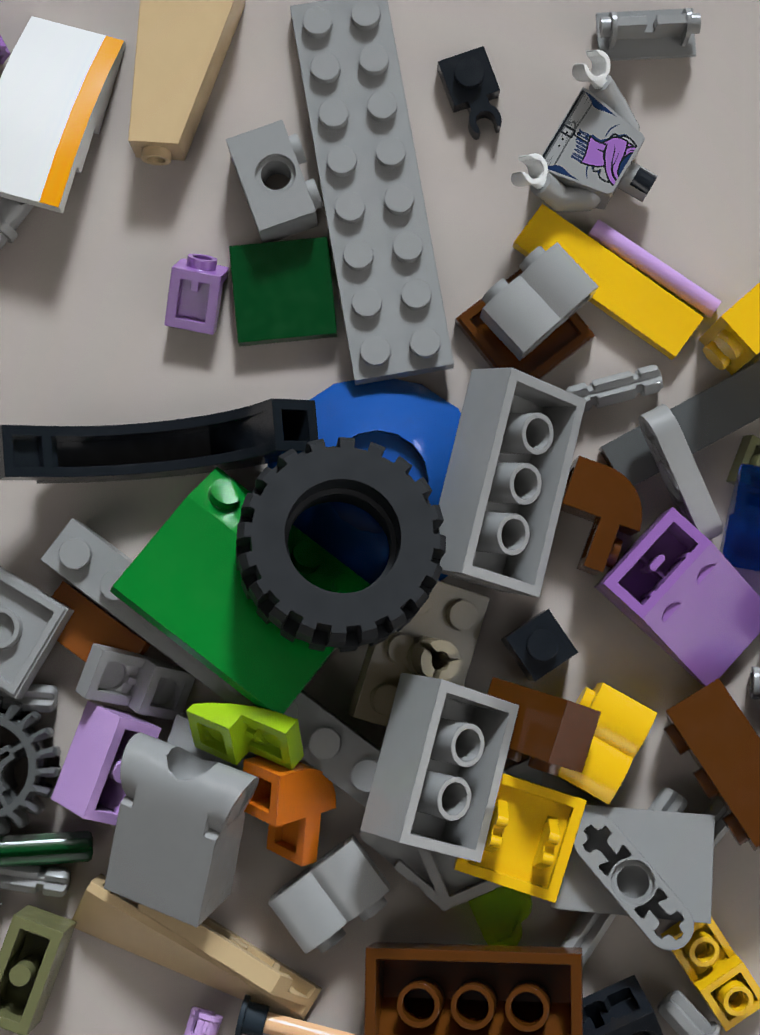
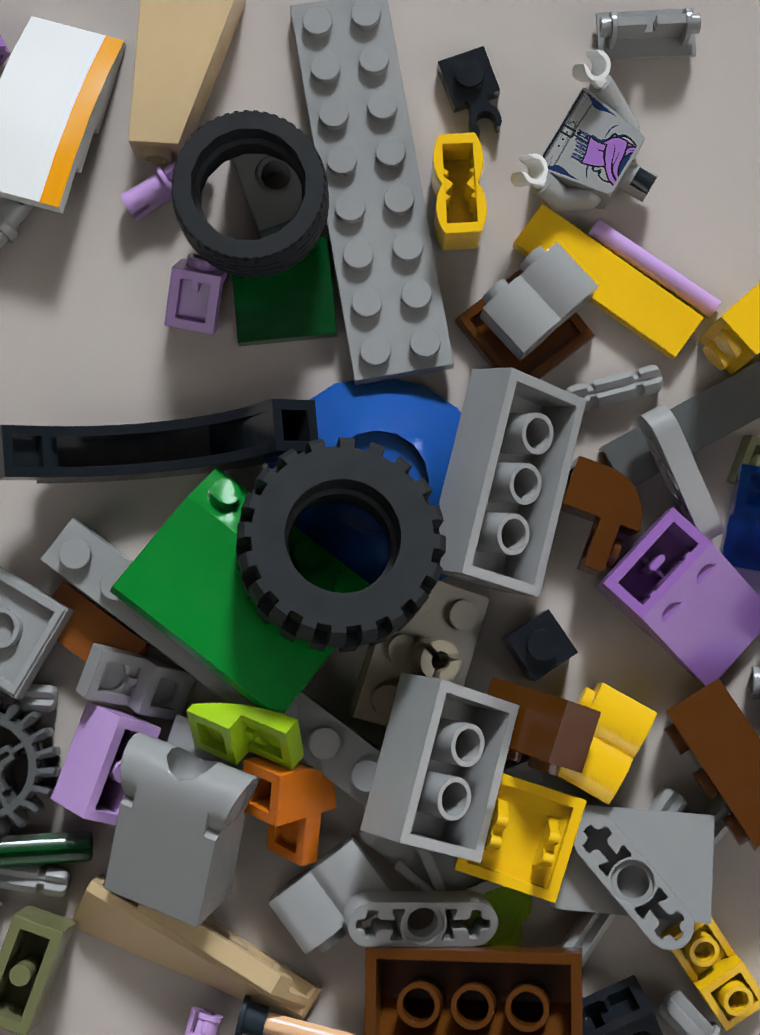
(150, 193): none -> lavender axle
(250, 134): none -> black tyre
(436, 934): none -> light grey beam
(456, 184): none -> yellow brick

